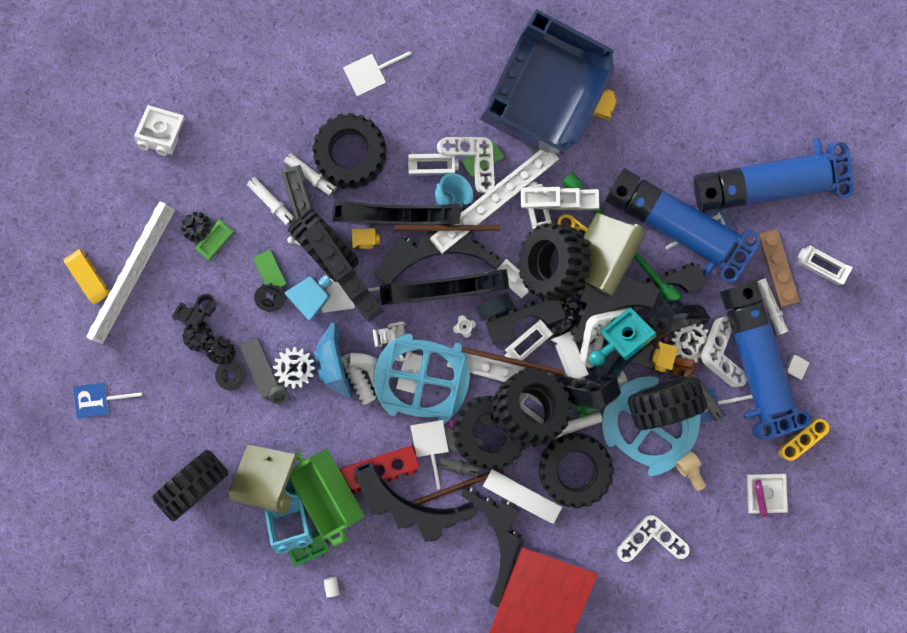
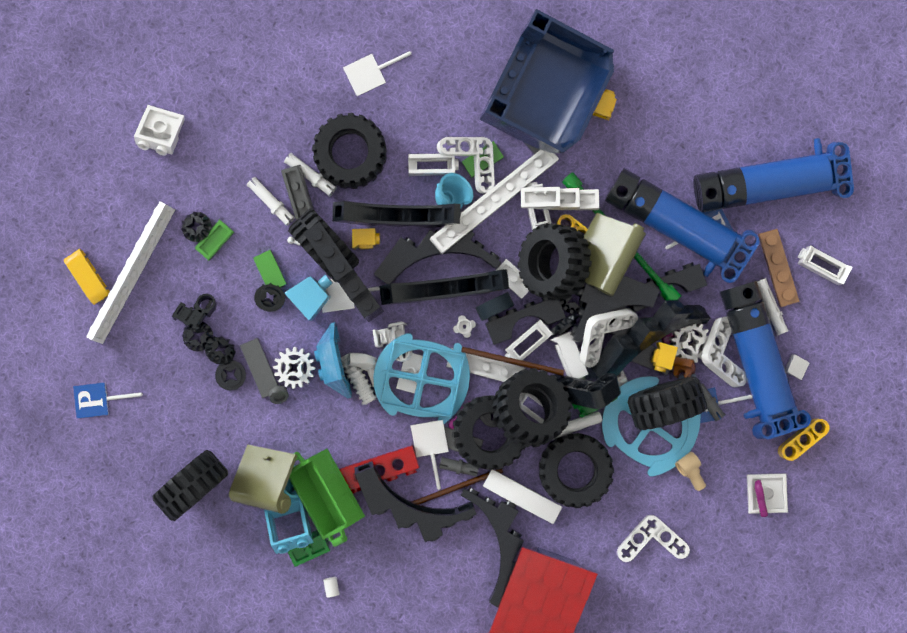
(447, 227): reddish brown axle -> none
(623, 345): teal plate -> none

